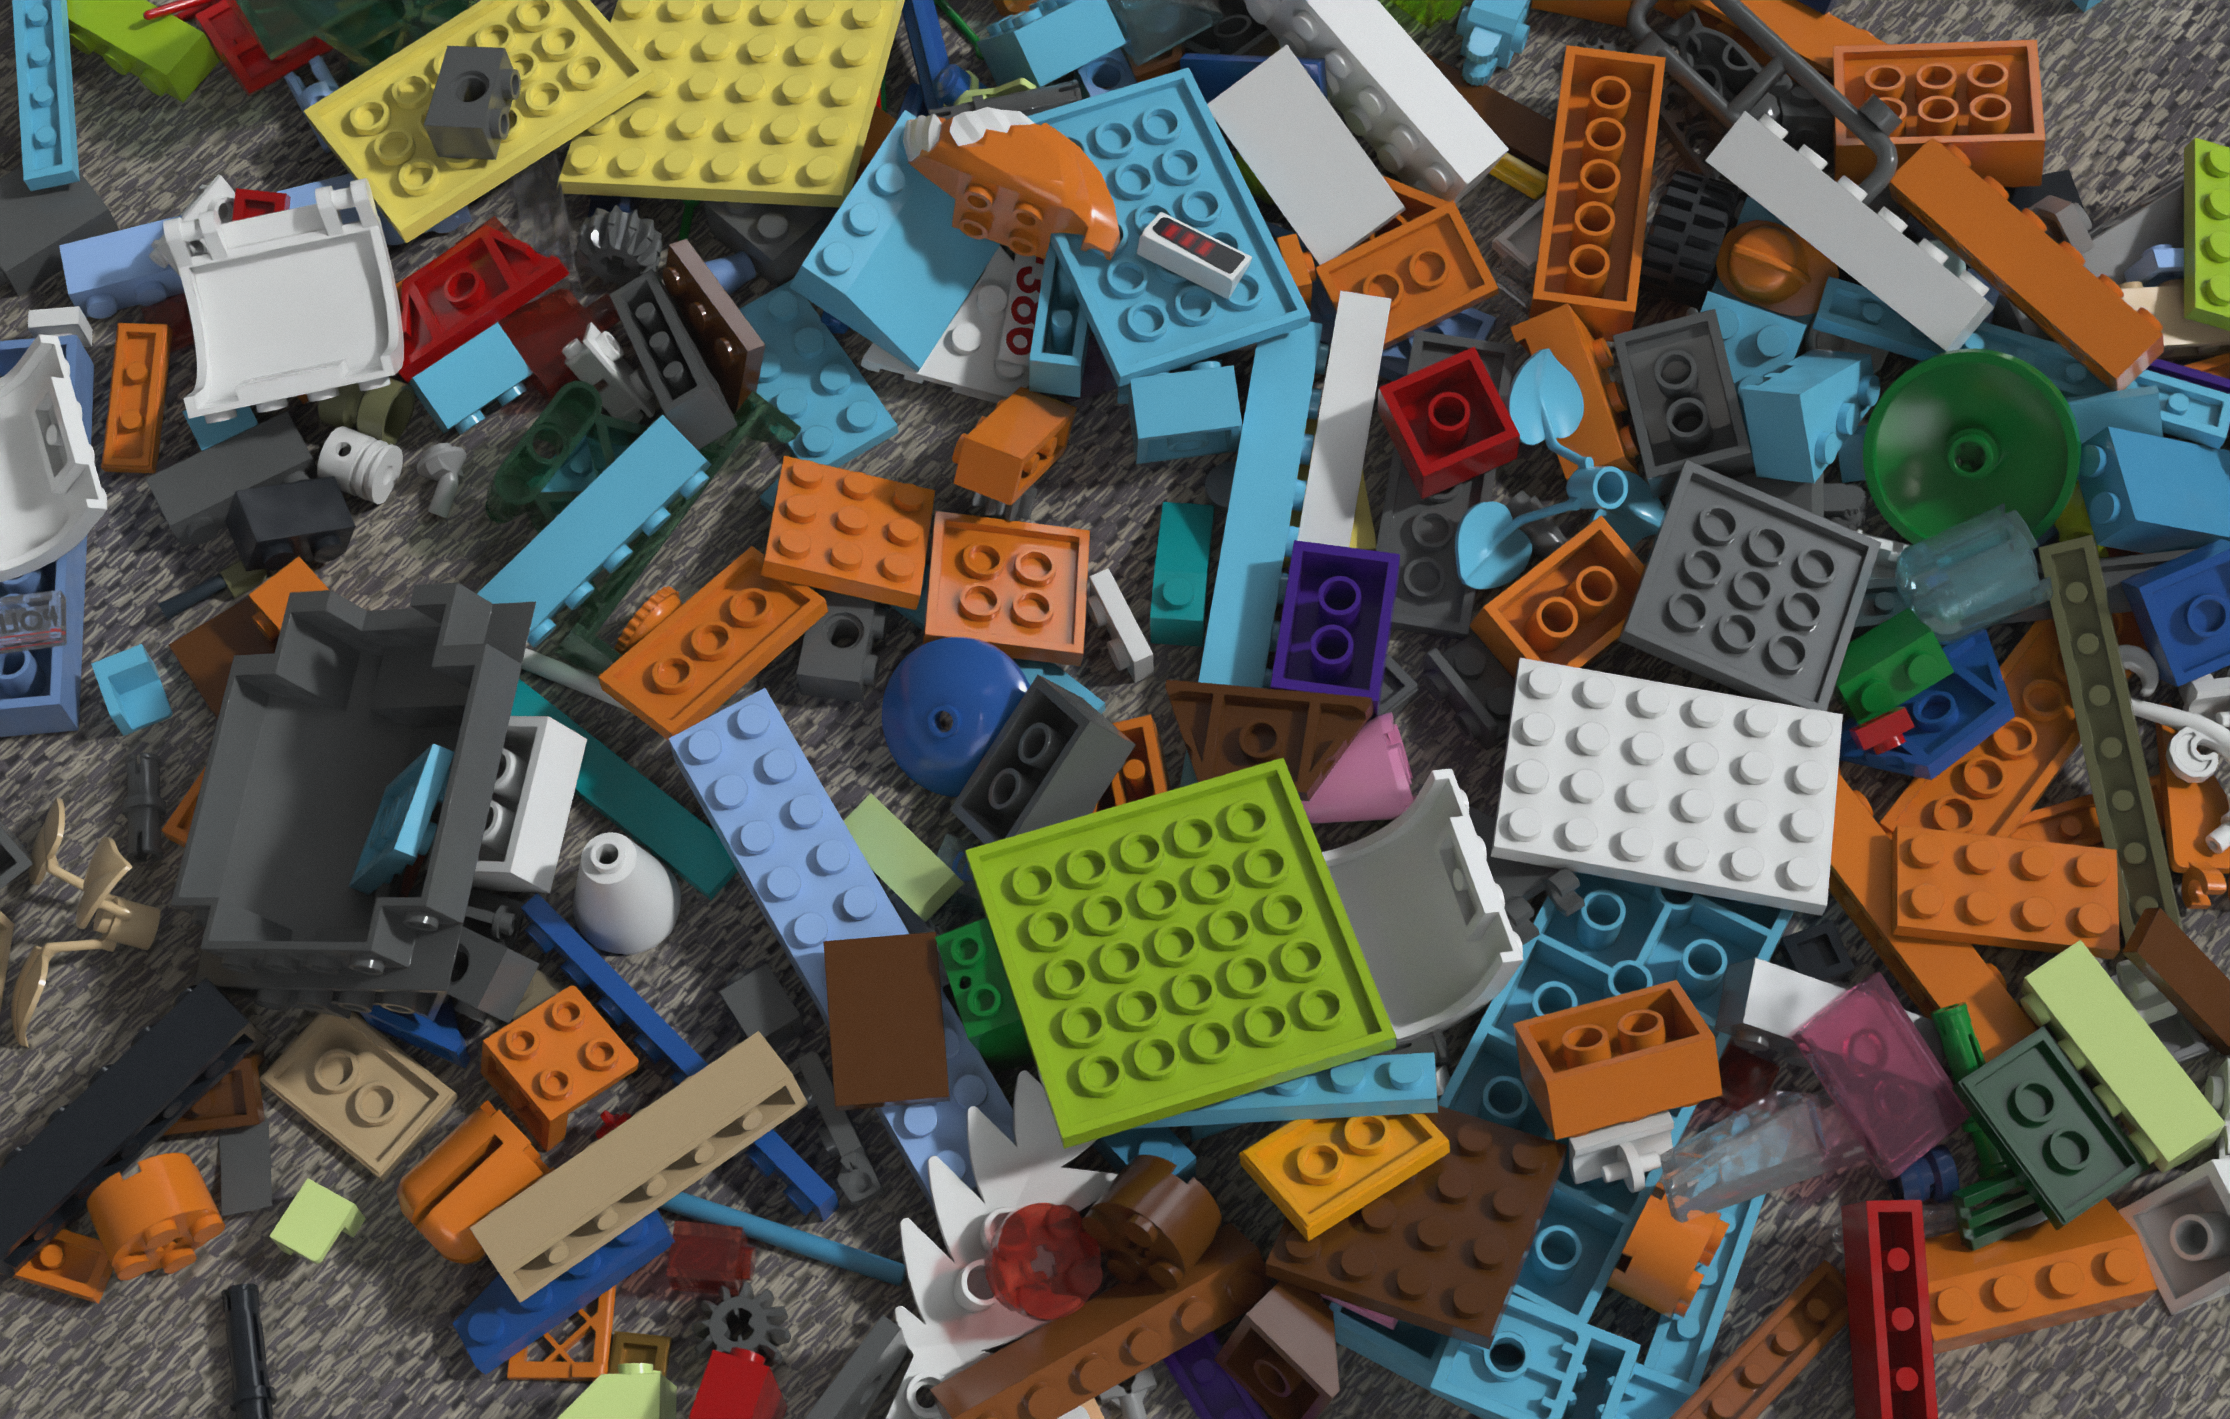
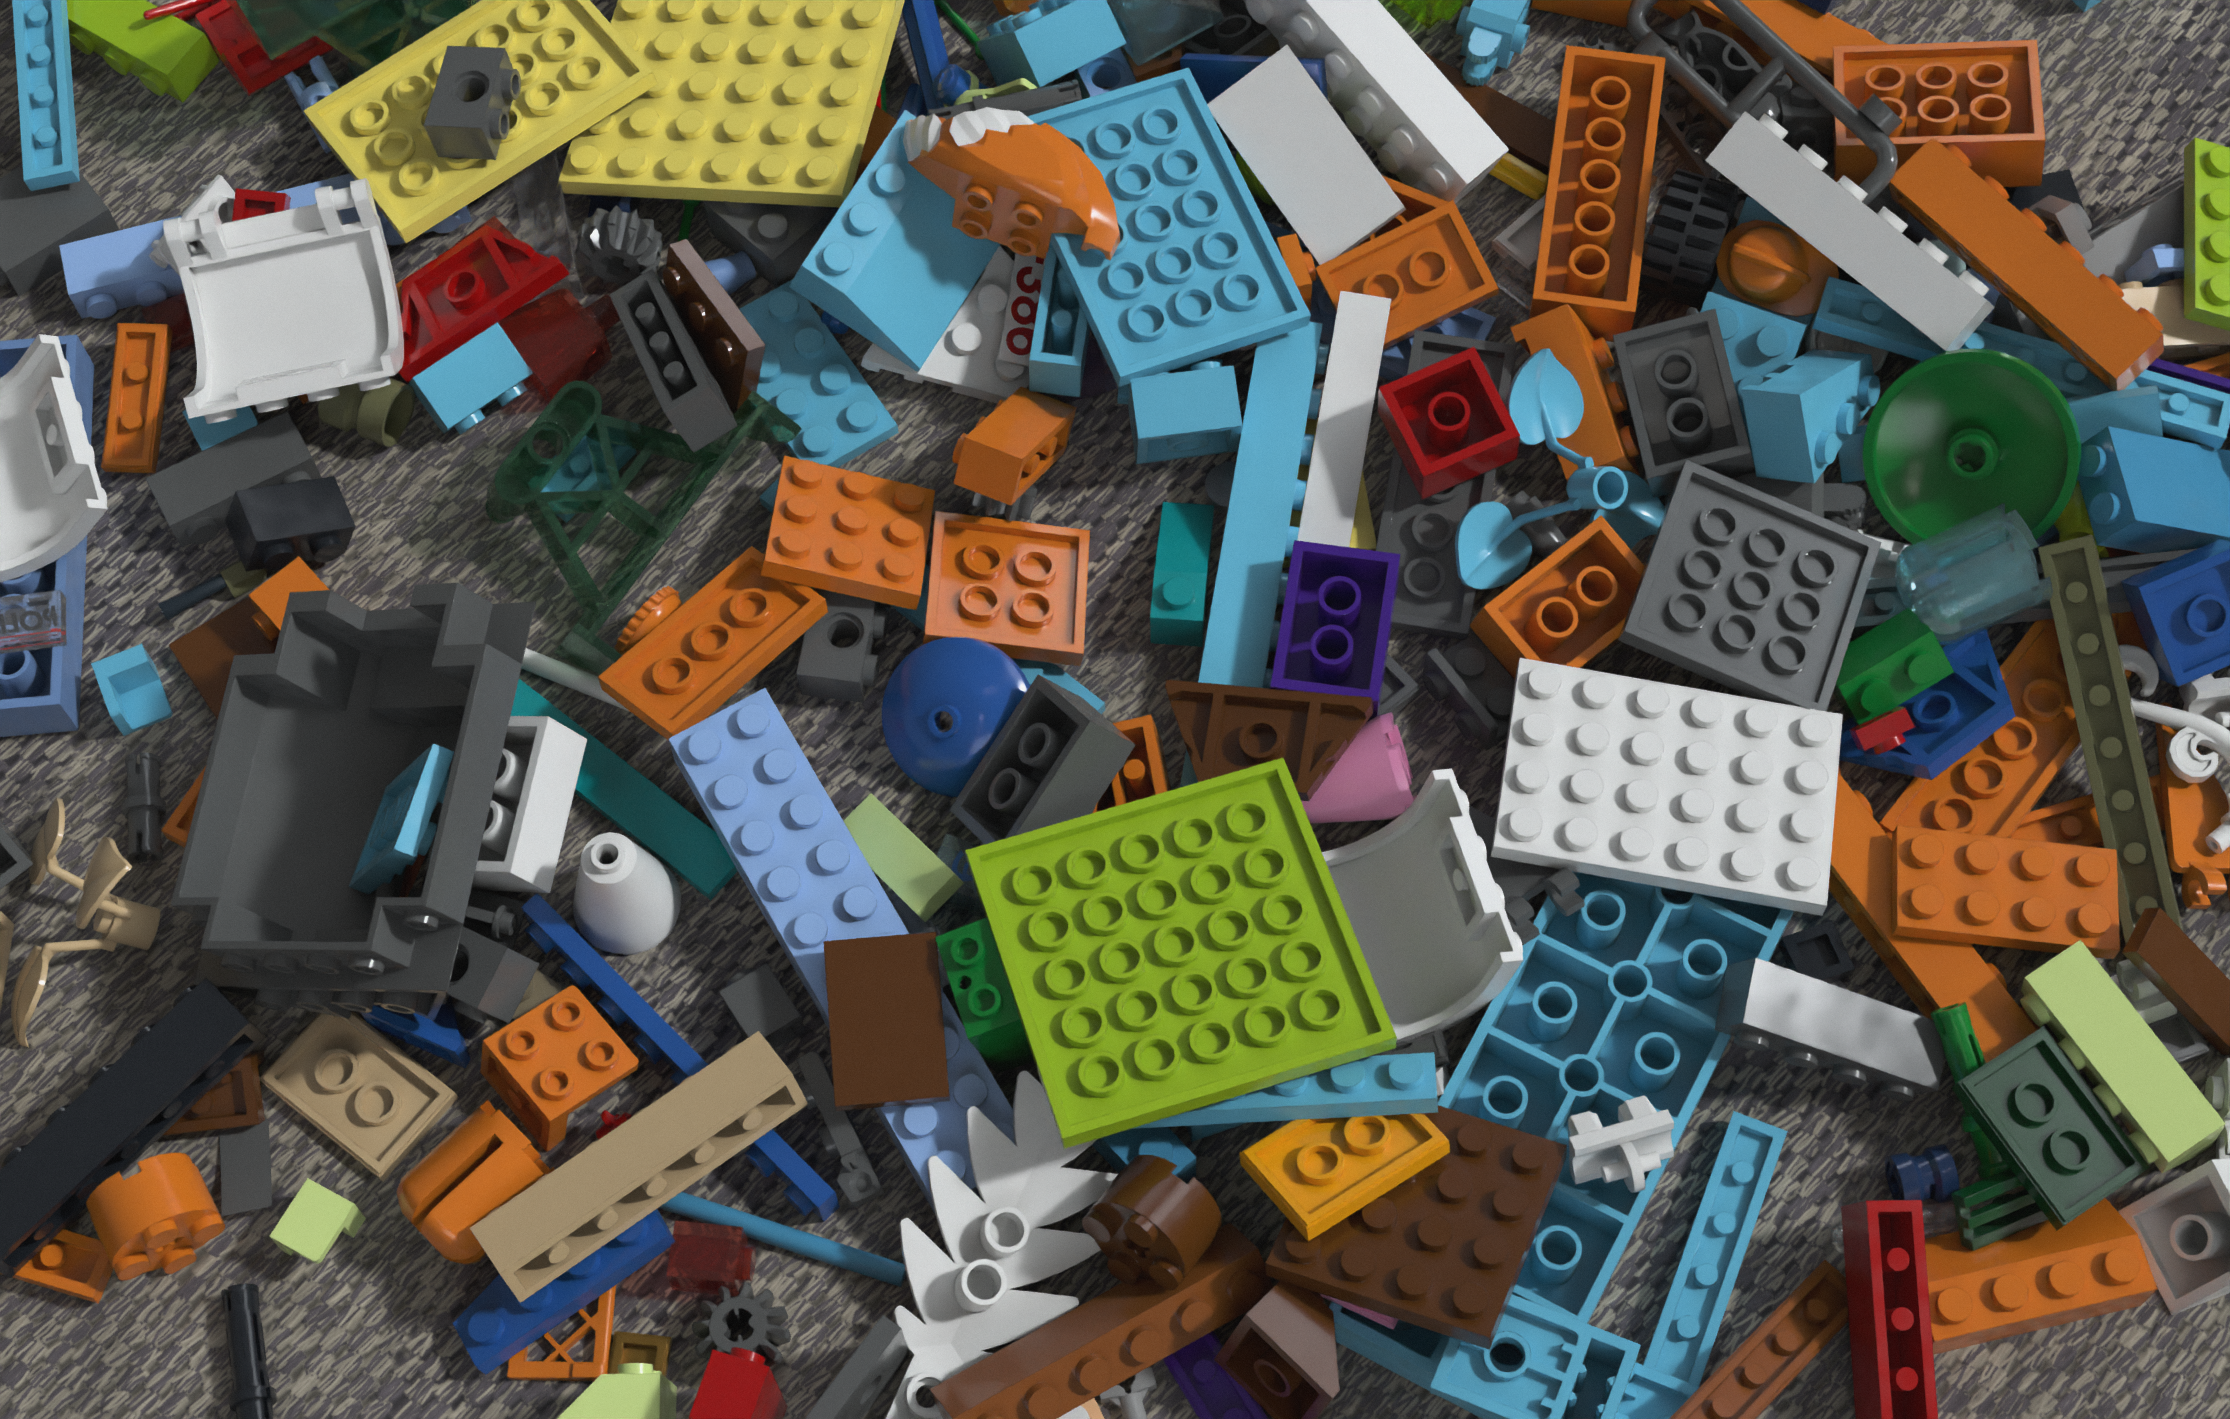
(60, 323): white tile -> none
(366, 465): white piece -> none
(442, 465): light grey plate -> none
(600, 526): medium azure brick -> none
(602, 359): white hinge -> none
(1014, 1247): clear red plate -> none
(1128, 643): white plate -> none
(1193, 254): white slope -> none
(1617, 1059): orange brick -> none
(1663, 1255): orange brick -> none
(1744, 1078): clear red plate -> none
(1757, 1152): clear wedge -> none
(1881, 1075): clear pink tile -> none

